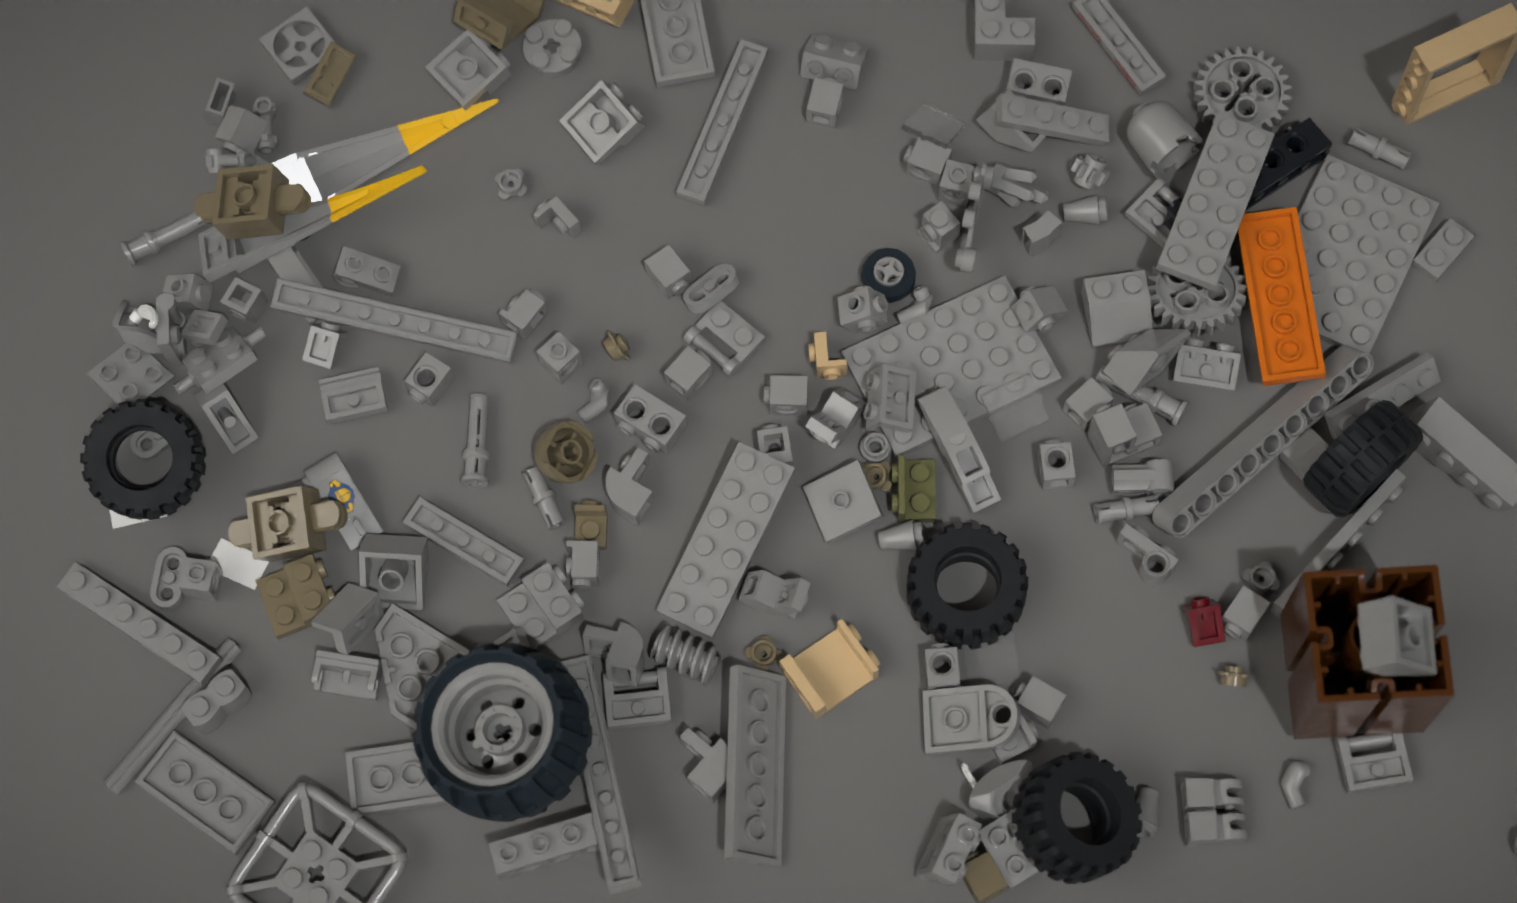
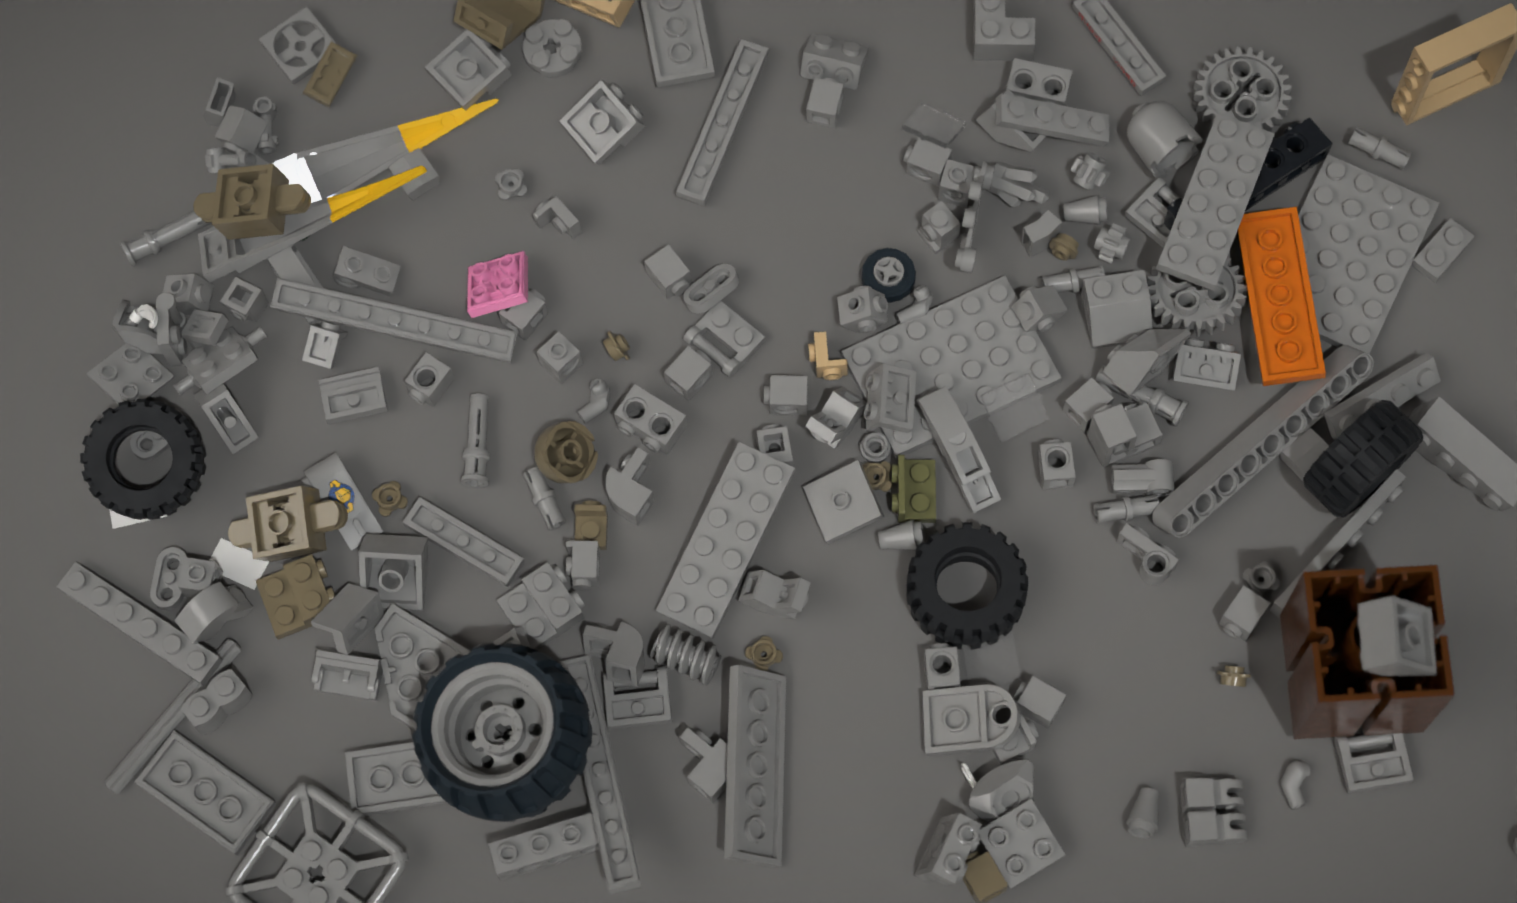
(211, 610): none -> light grey brick
(386, 490): none -> dark tan plate
(420, 184): none -> light grey piece
(497, 284): none -> bright pink tile
(831, 669): tan panel -> none
(1064, 247): none -> dark tan plate
(1073, 279): none -> light grey pin
(1110, 807): black tyre -> none
(1112, 243): none -> light grey gear
(1204, 621): dark red bracket -> none

